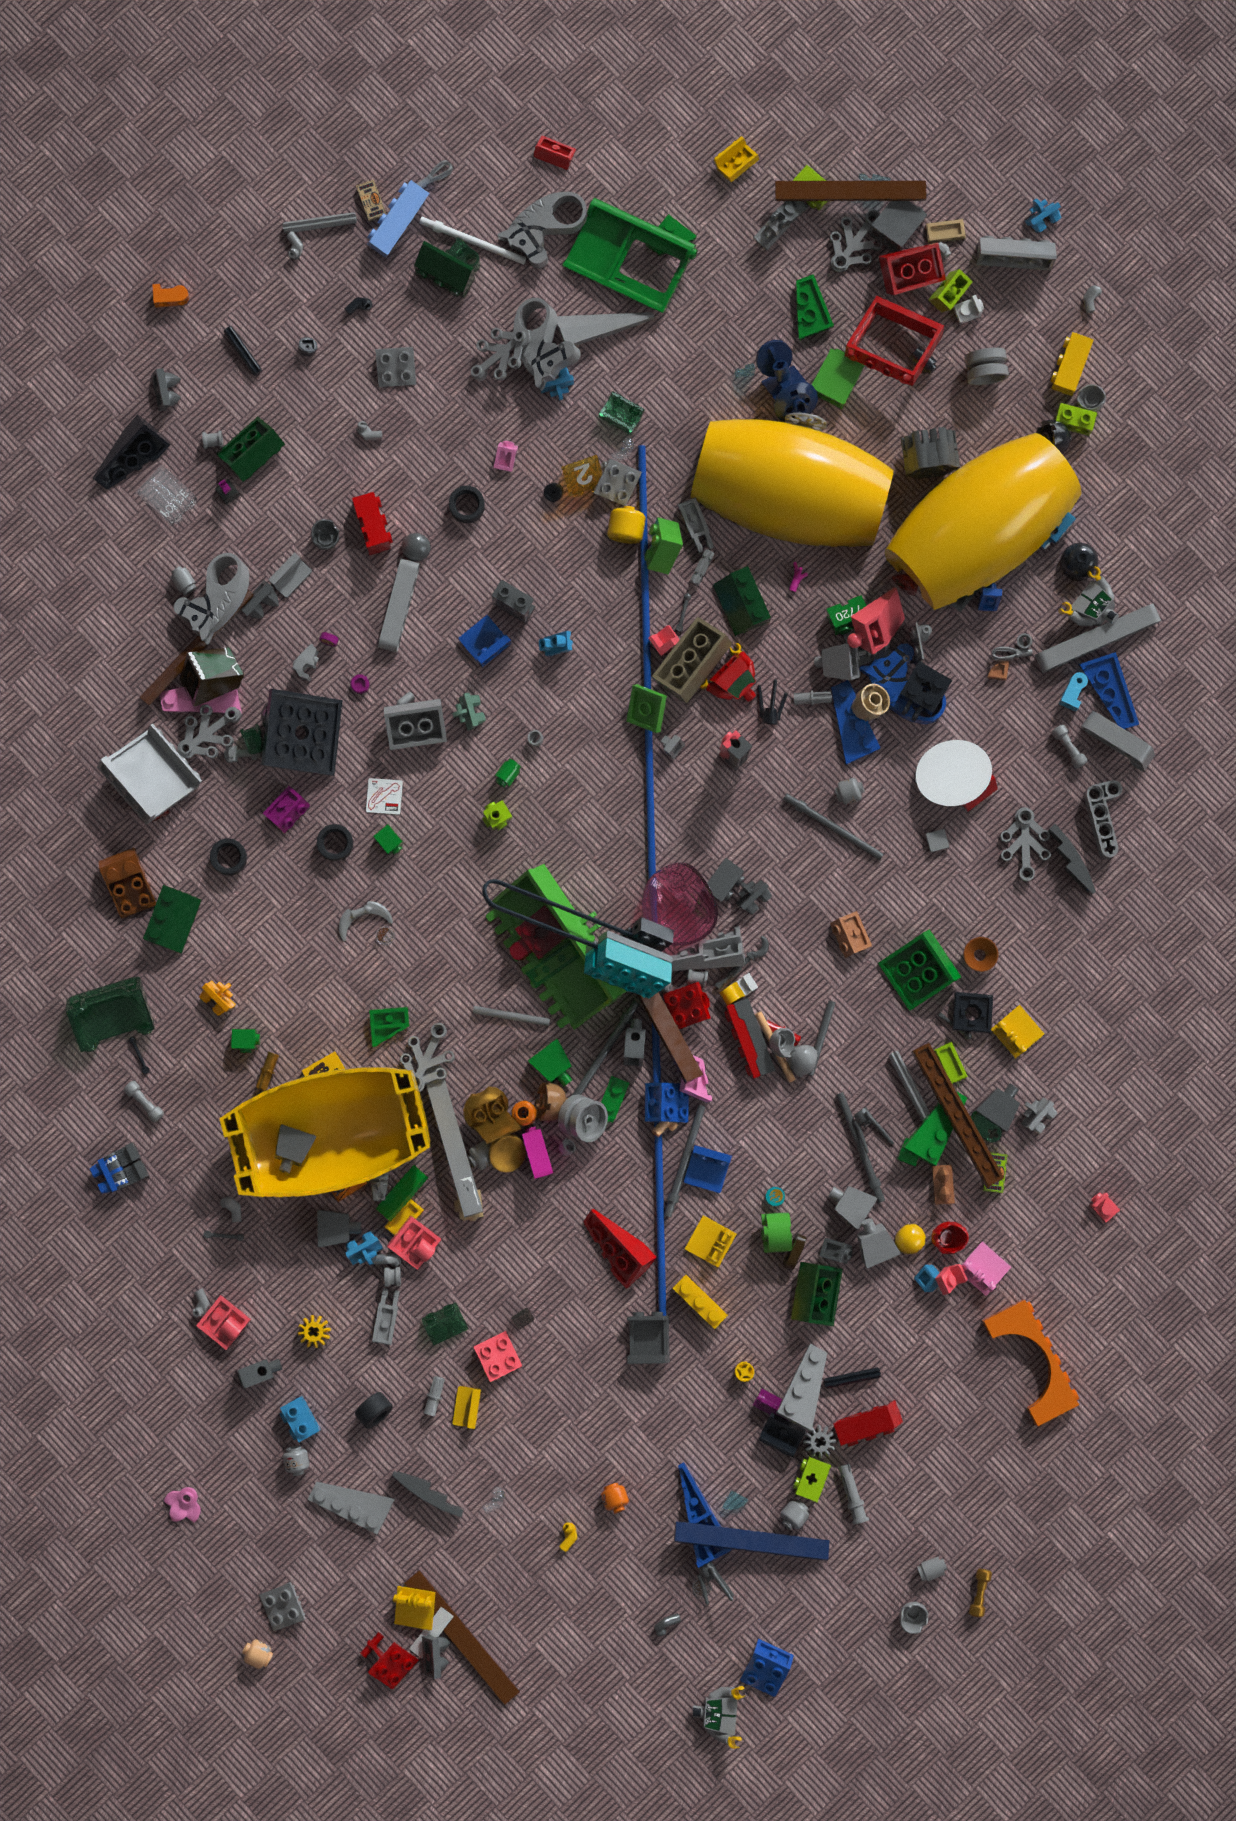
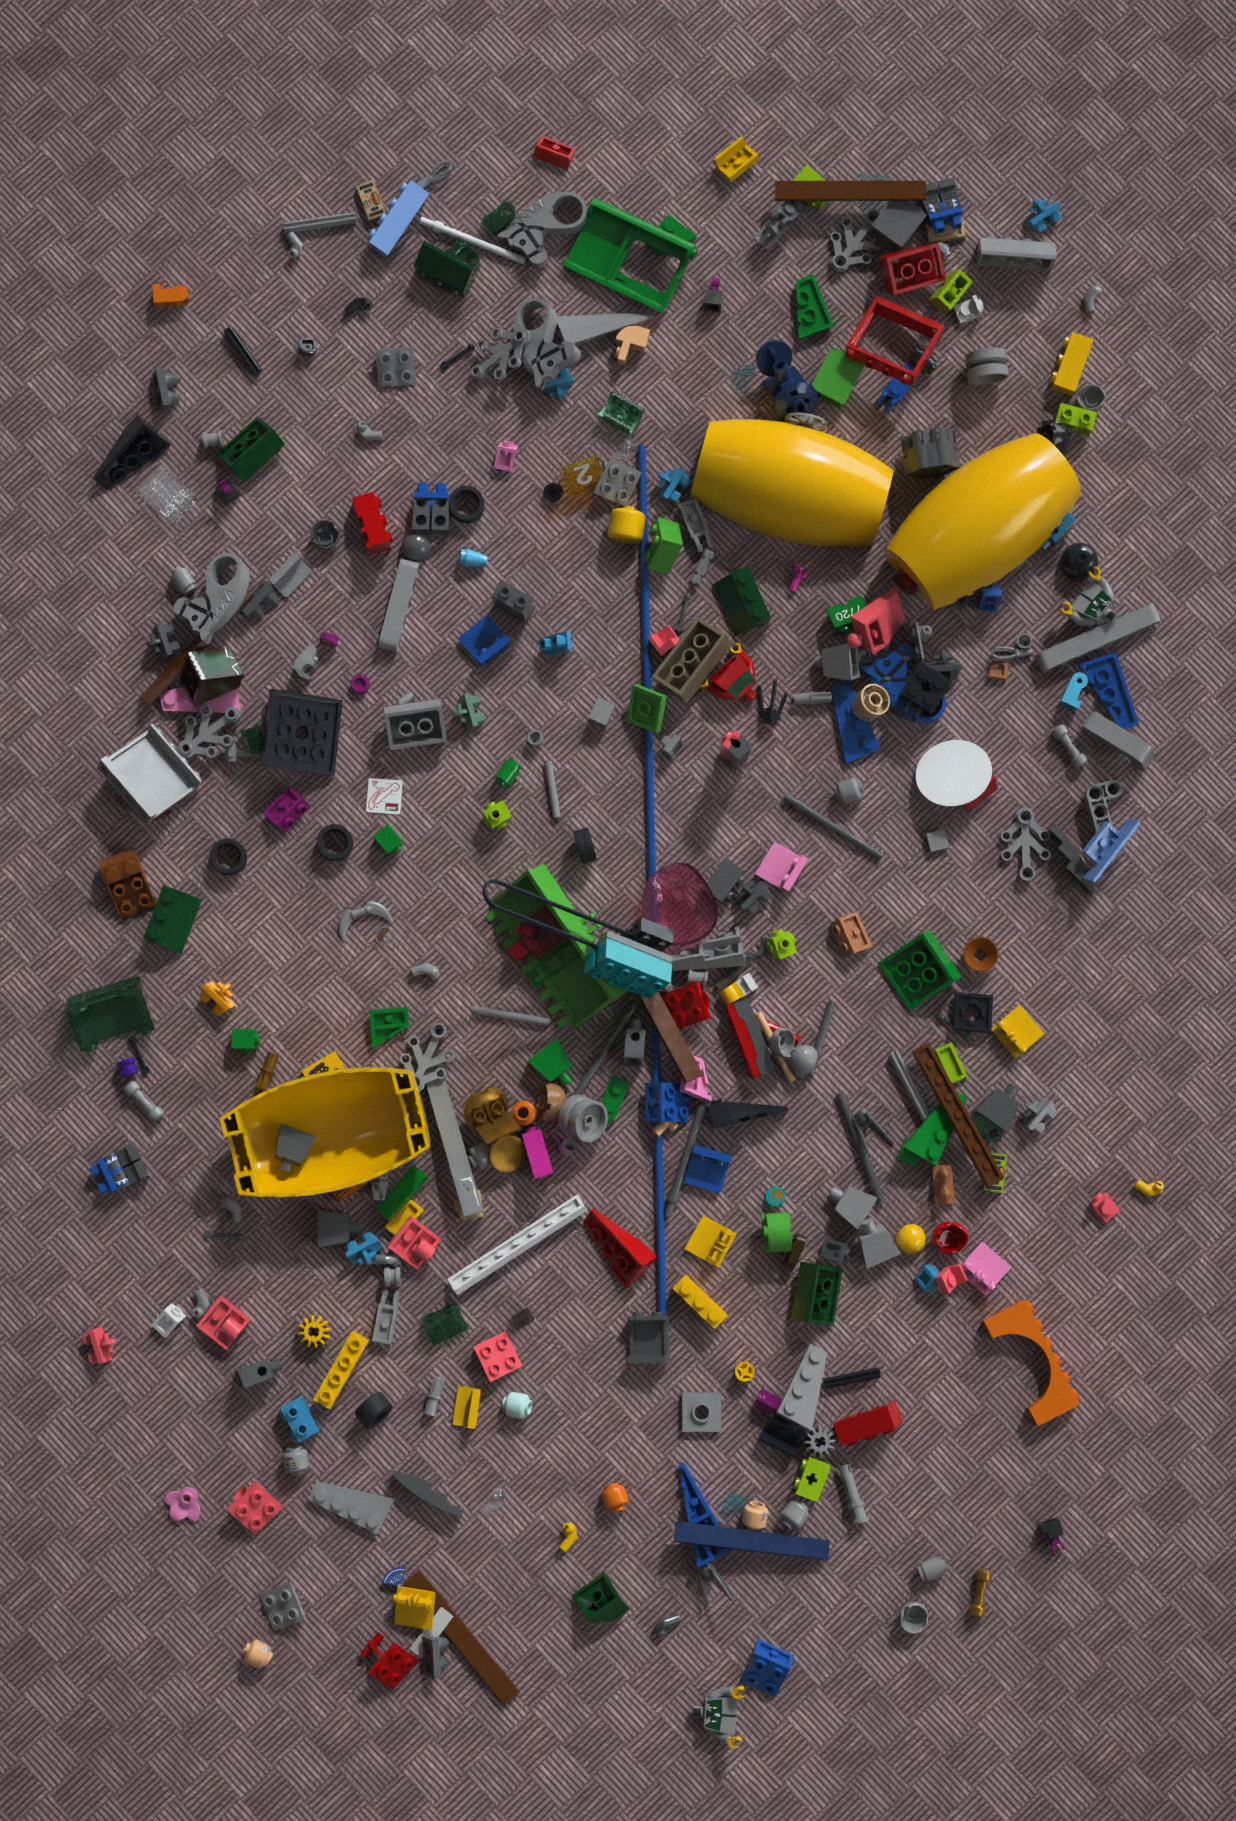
(101, 1345): none -> coral hips
(127, 1067): none -> dark purple wheel
(160, 642): none -> dark grey hips
(168, 1320): none -> white bracket
(254, 1507): none -> coral plate
(341, 1369): none -> yellow brick
(395, 1576): none -> blue tile
(428, 969): none -> light grey arm
(431, 503): none -> dark grey hips
(470, 347): none -> black hinge
(470, 558): none -> medium azure cone
(497, 221): none -> clear green piece
(517, 1244): none -> white plate
(517, 1405): none -> light aqua head
(552, 789): none -> light grey bar
(584, 845): none -> black tyre
(600, 1600): none -> dark green slope
(601, 712): none -> light grey panel
(631, 337): none -> light nougat brick
(677, 477): none -> dark azure hips
(690, 1401): none -> light grey piece
(713, 297): none -> pearl dark grey piece
(730, 1113): none -> black wedge
(755, 1516): none -> light nougat head
(781, 867): none -> bright pink bracket
(781, 944): none -> lime brick
(894, 391): none -> blue hinge
(942, 205): none -> hips
(951, 667): none -> dark grey hips
(1053, 1529): none -> pearl dark grey piece
(1106, 845): none -> medium blue bracket
(1150, 1189): none -> yellow arm

